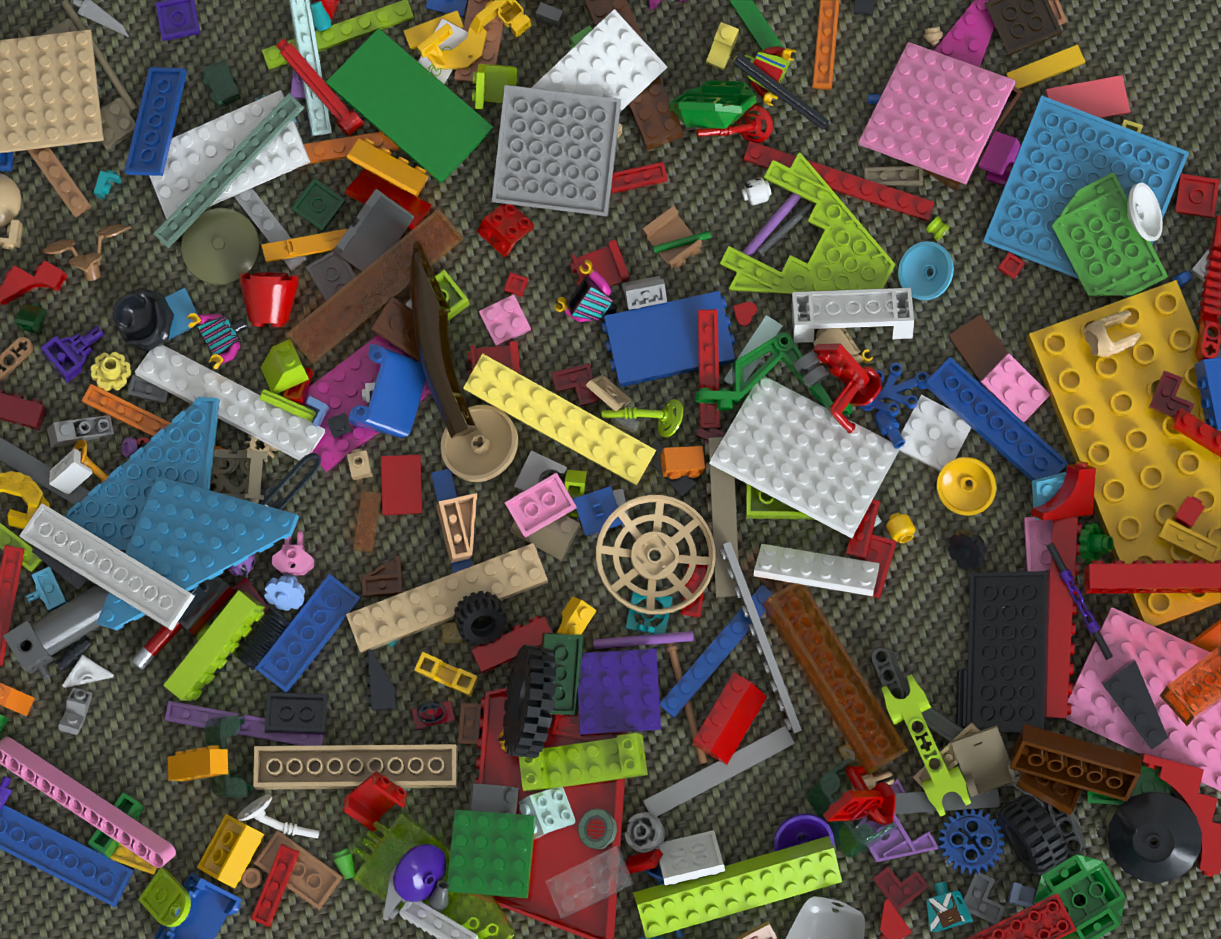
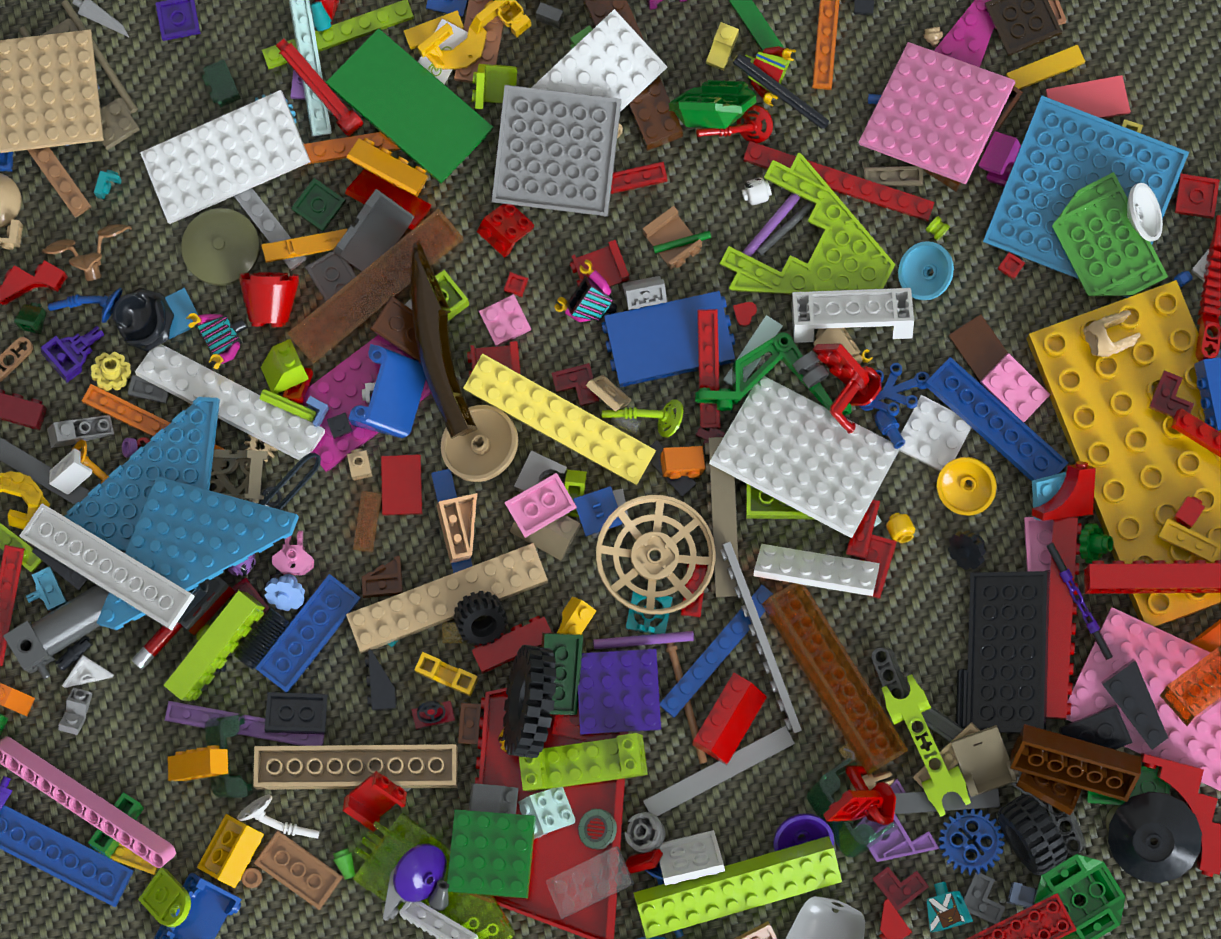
(76, 300): none -> blue dish
(155, 121): blue plate -> none
(228, 170): sand green plate -> none
(275, 885): red tile -> none
(1101, 728): none -> black tile

